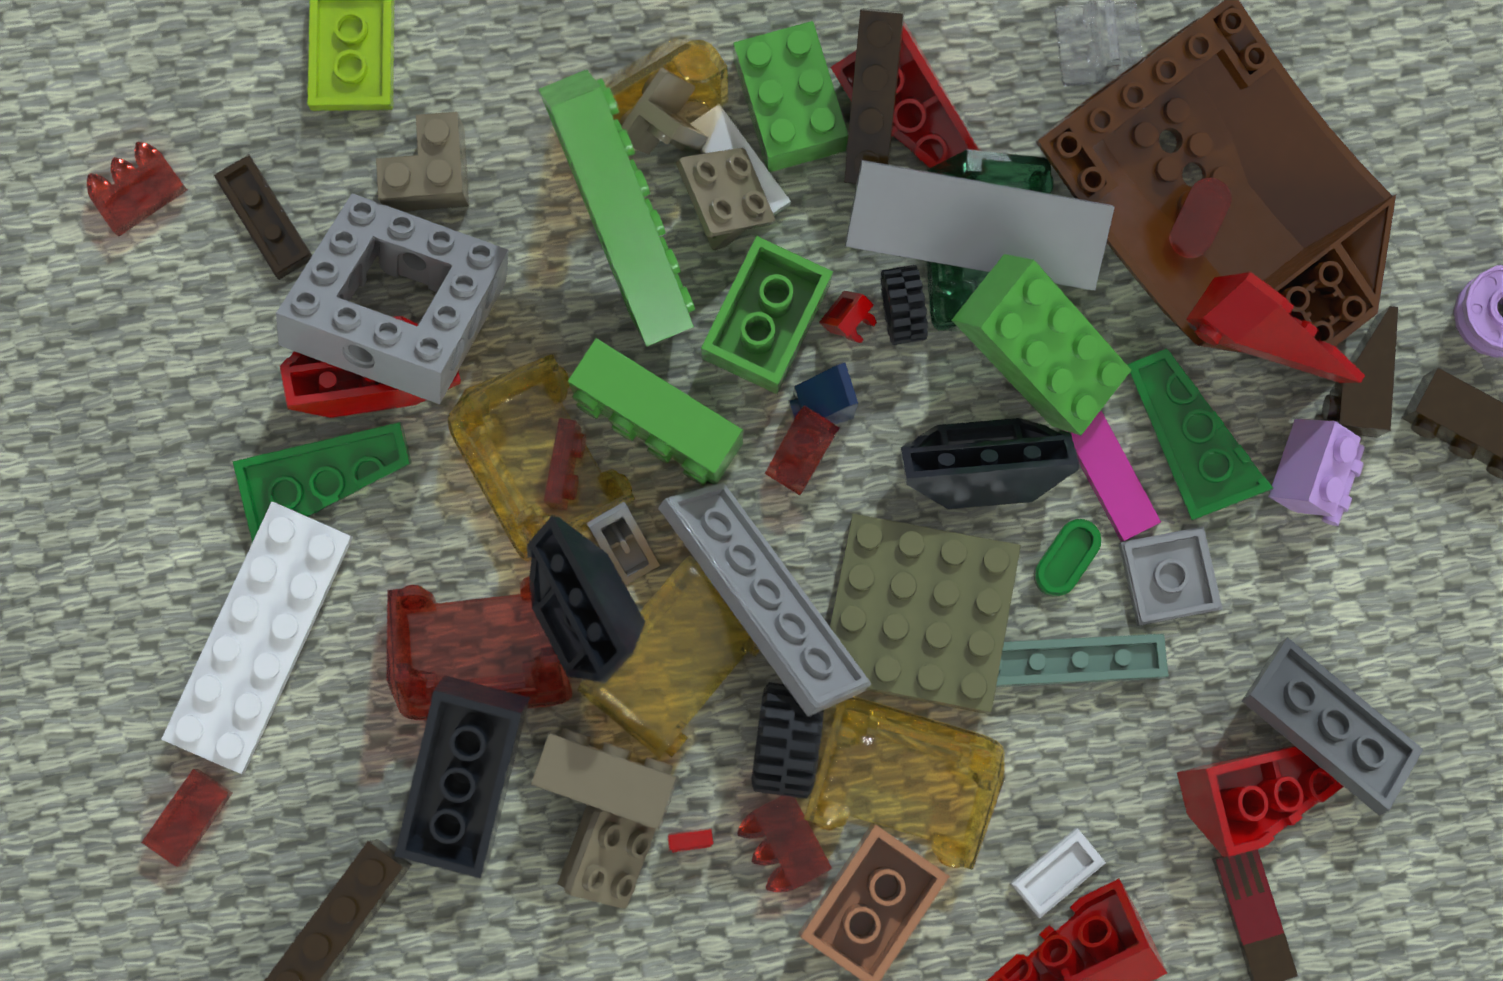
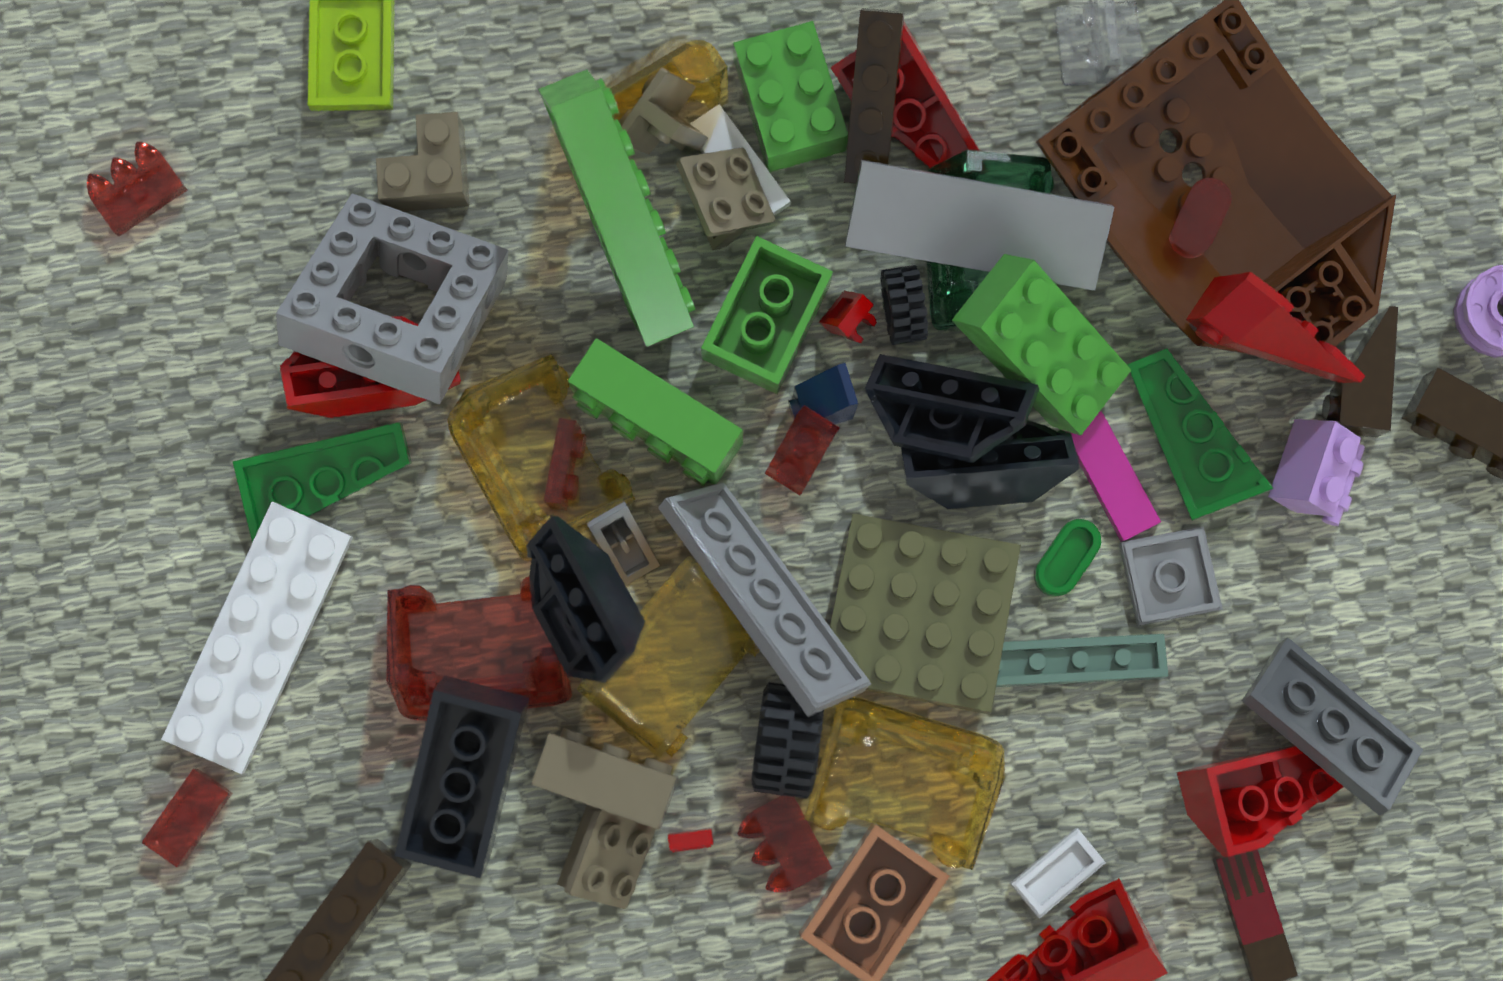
(263, 217): dark brown tile -> none
(946, 407): none -> black wedge

